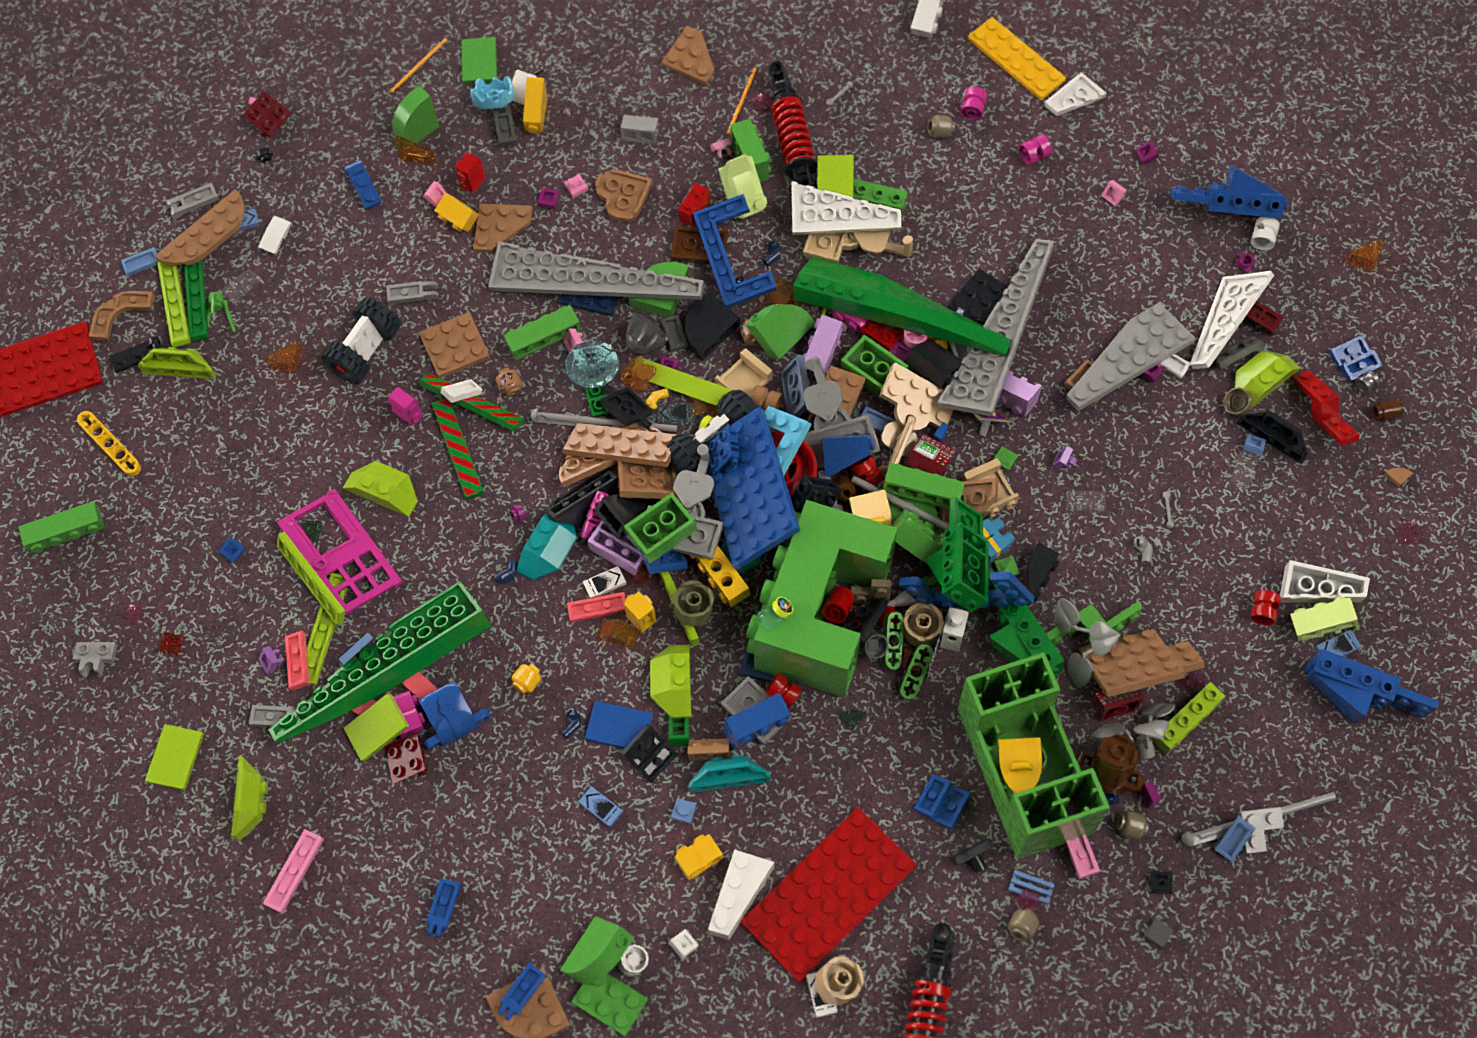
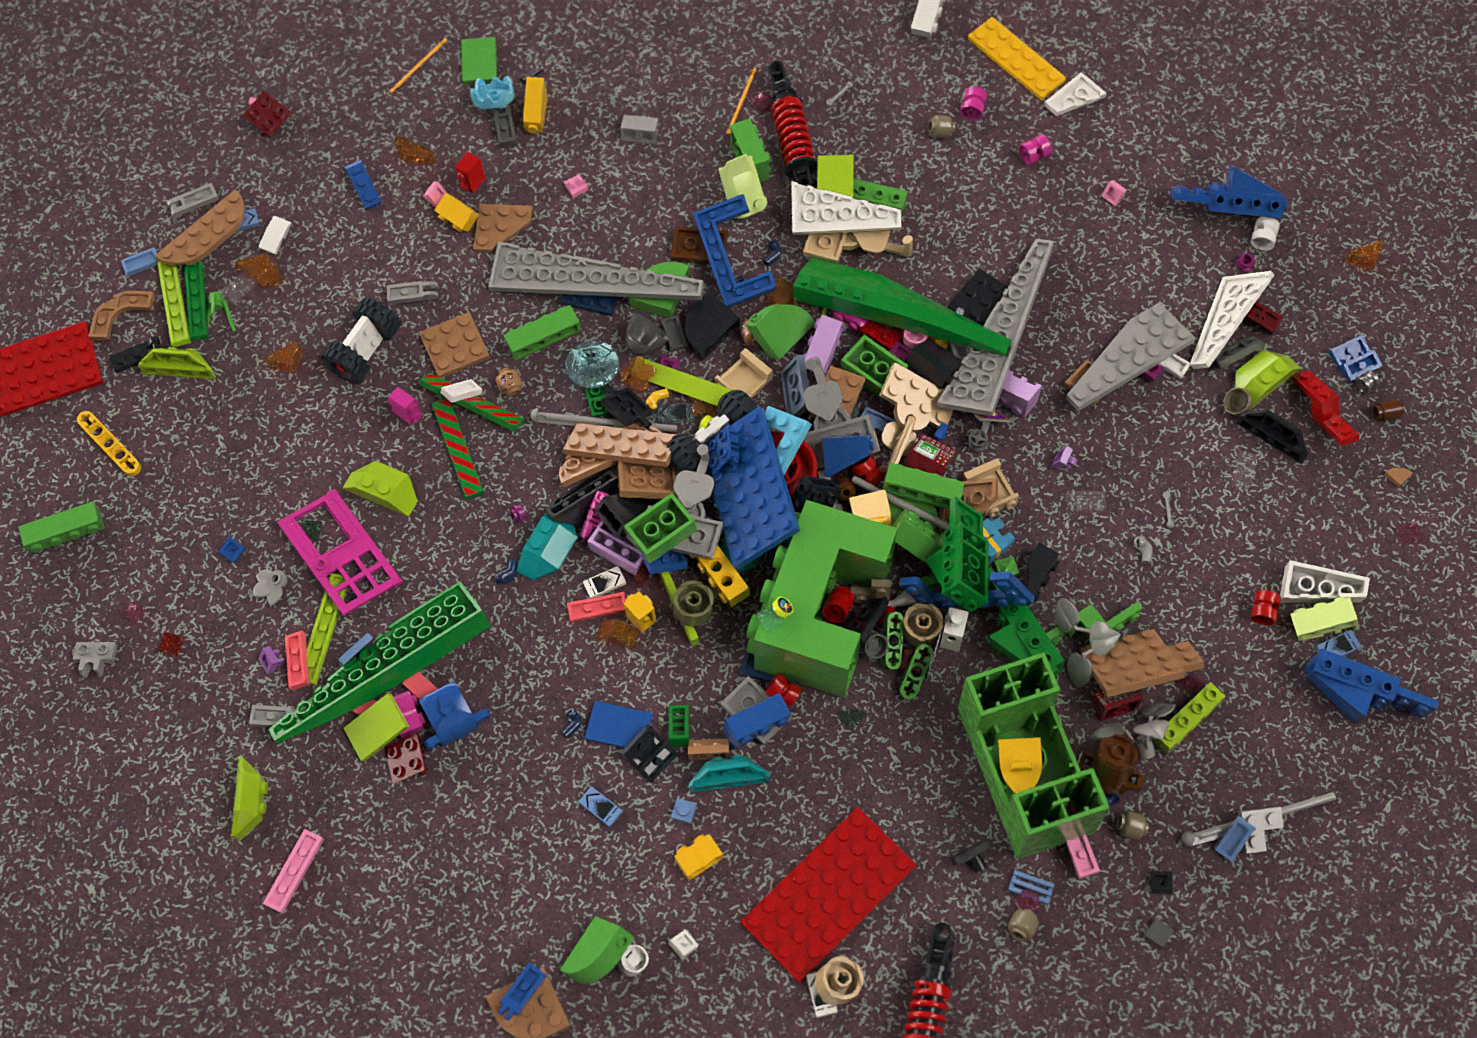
(174, 757): lime tile -> none
(261, 269): none -> clear orange wing
(264, 154): black plate -> none
(268, 586): none -> light grey plate
(310, 578): lime tile -> none
(415, 116): bright green brick -> none
(442, 906): blue hinge -> none
(519, 85): white sticker -> none
(526, 678): yellow head -> none
(548, 198): magenta plate -> none
(572, 339): bright pink tile -> none
(611, 1003): bright green plate -> none
(623, 193): medium nougat plate -> none
(672, 680): lime wedge -> none
(690, 56): medium nougat plate -> none
(695, 201): red brick -> none
(721, 145): bright pink tile -> none
(741, 885): white wedge -> none
(764, 398): medium nougat wheel -> none
(942, 802): blue slope -> none
(975, 437): none -> flat silver wheel
(1006, 458): bright green tile -> none
(1147, 152): magenta tile -> none
(1150, 794): magenta plate -> none
(1254, 444): medium blue tile -> none

